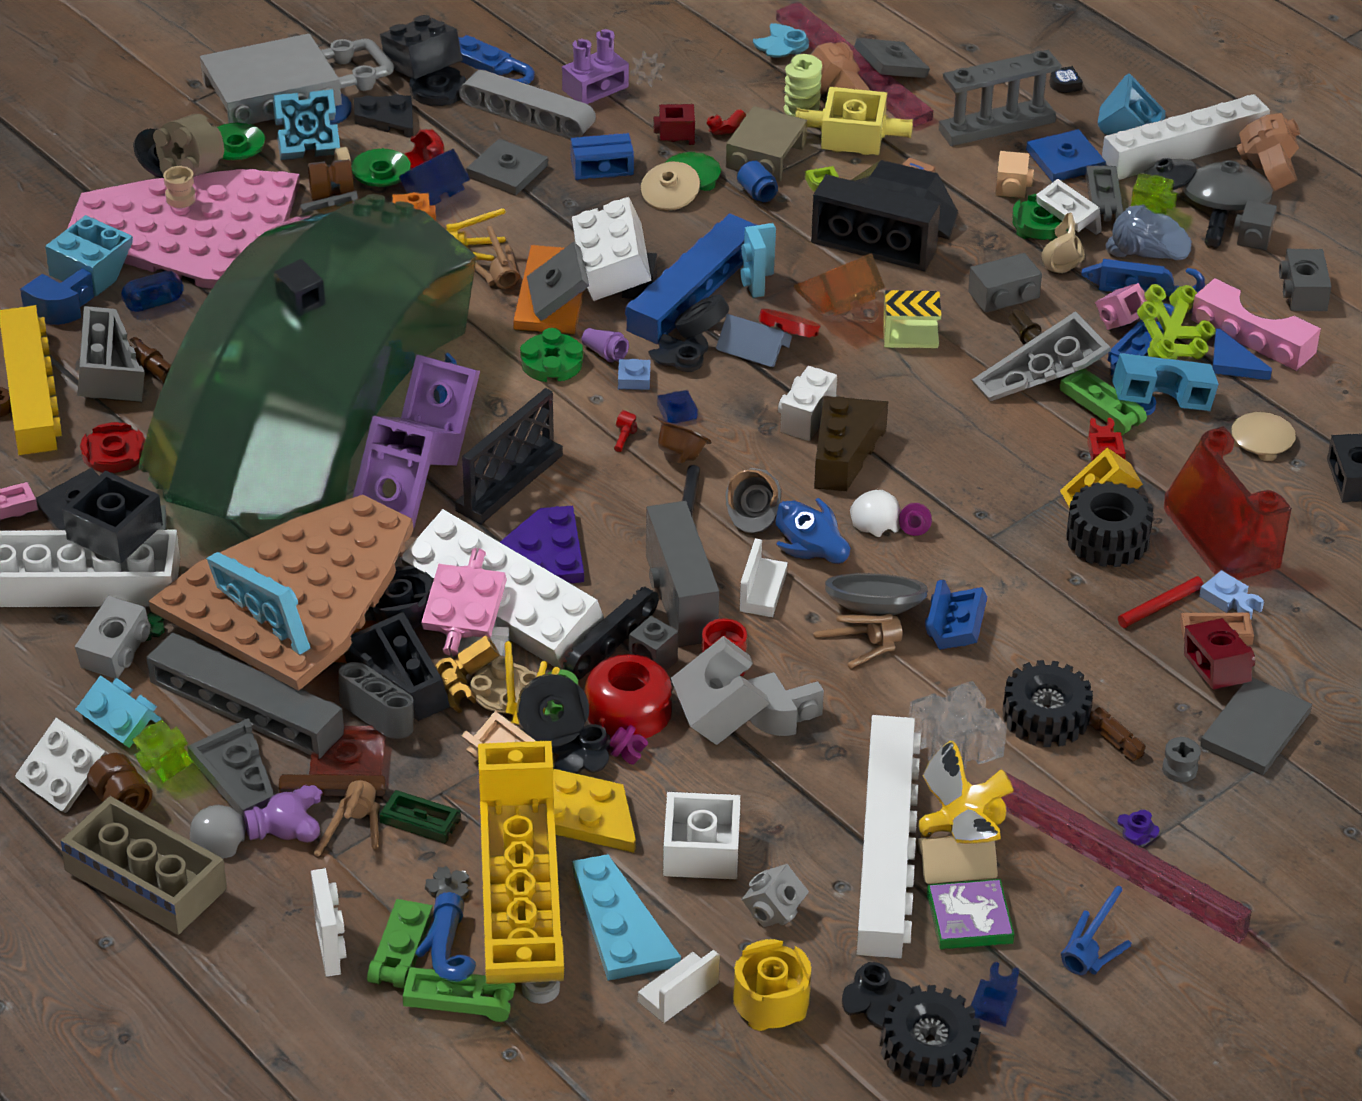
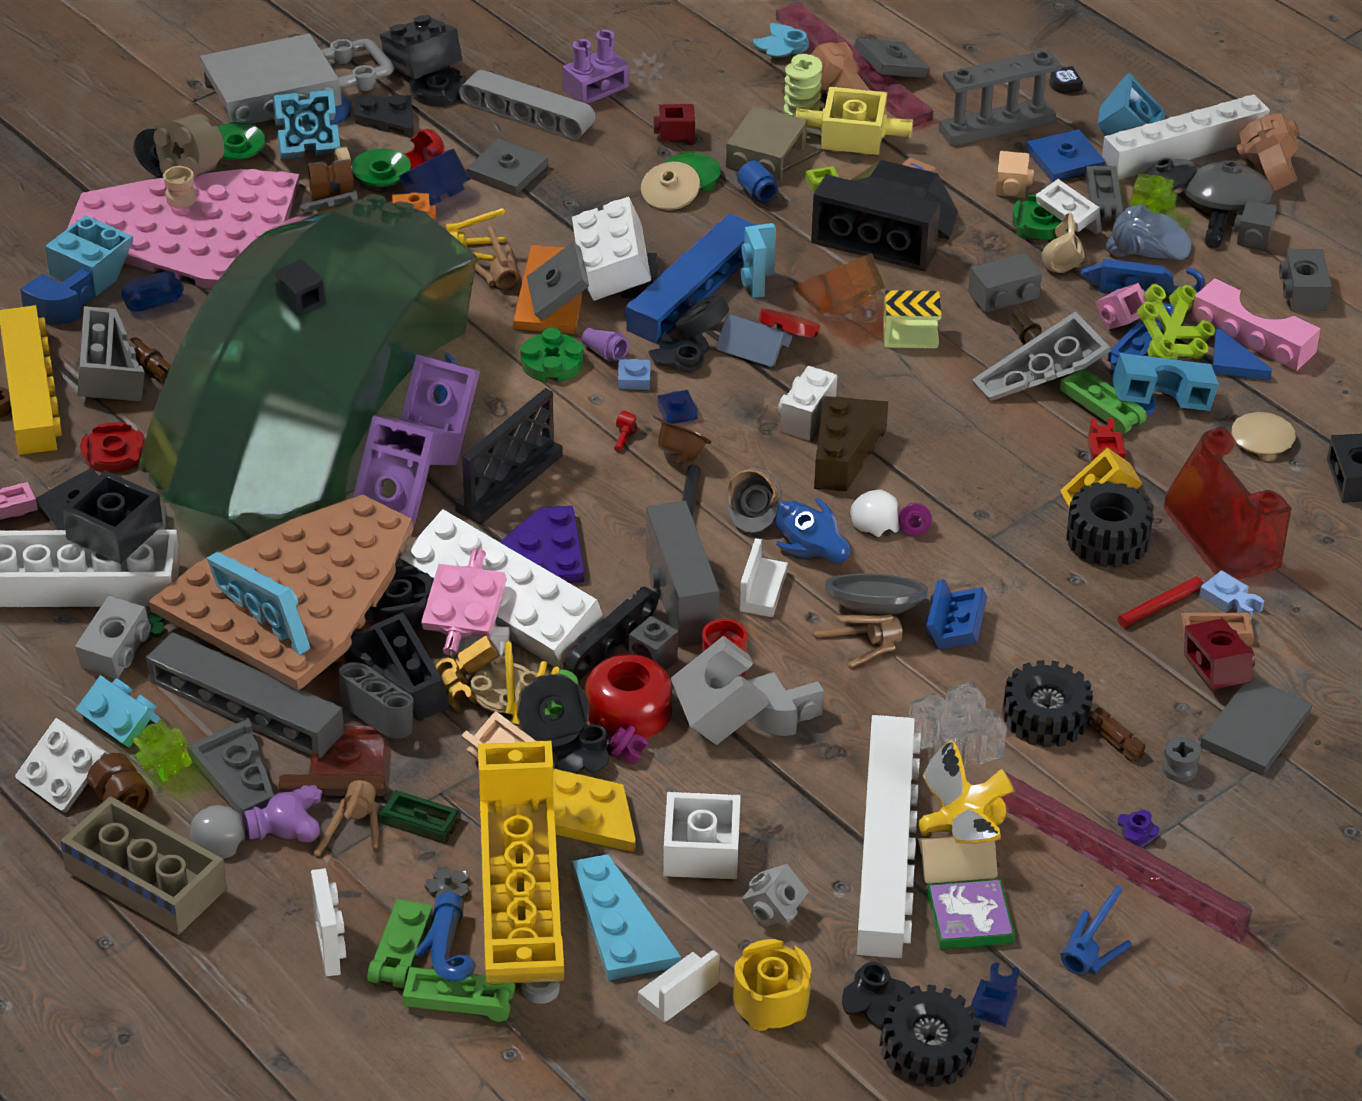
(491, 59): blue plate -> none
(602, 156): blue brick -> none
(728, 126): red arm -> none

